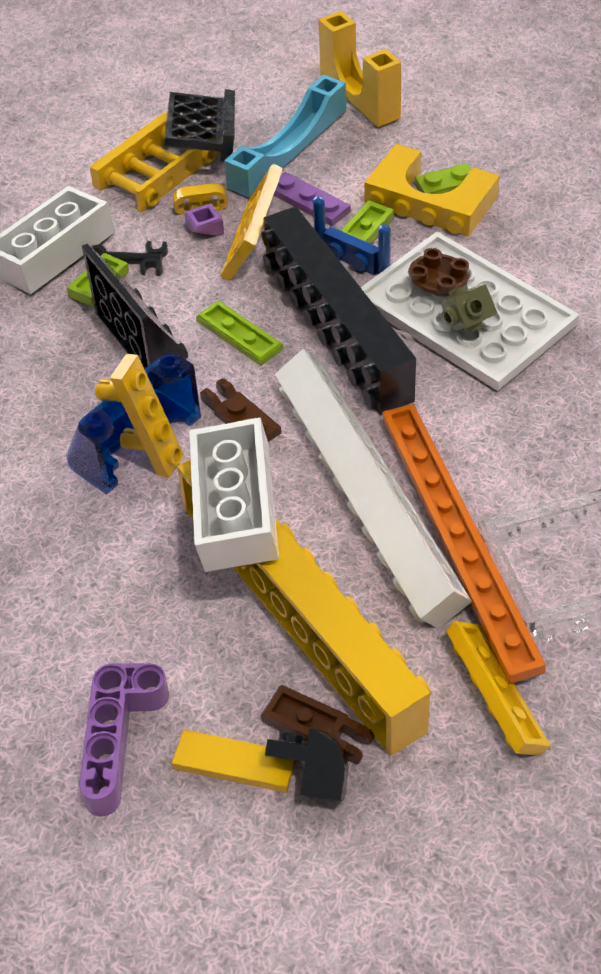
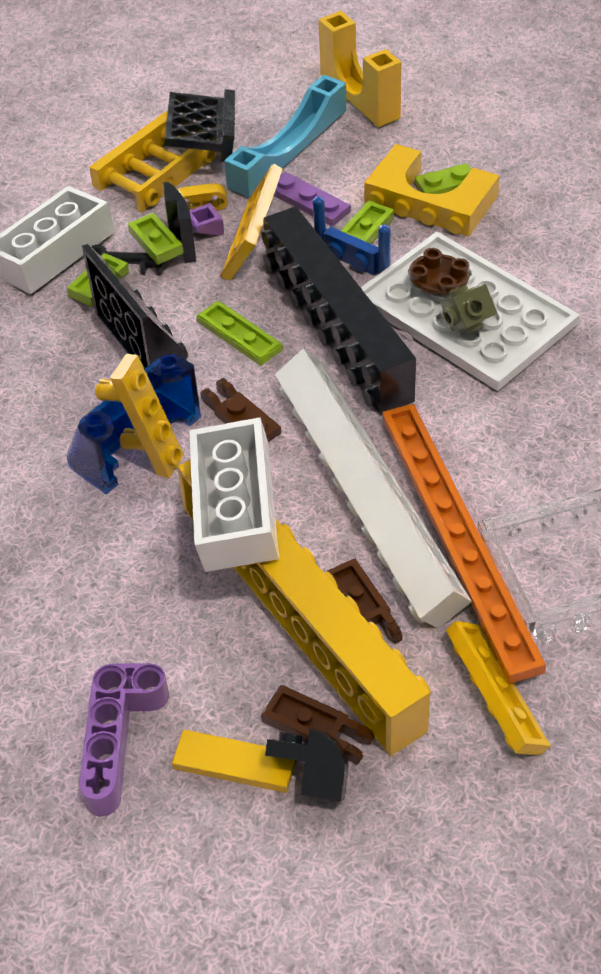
(155, 238): none -> lime plate
(179, 220): none -> black slope
(355, 583): none -> reddish brown hinge

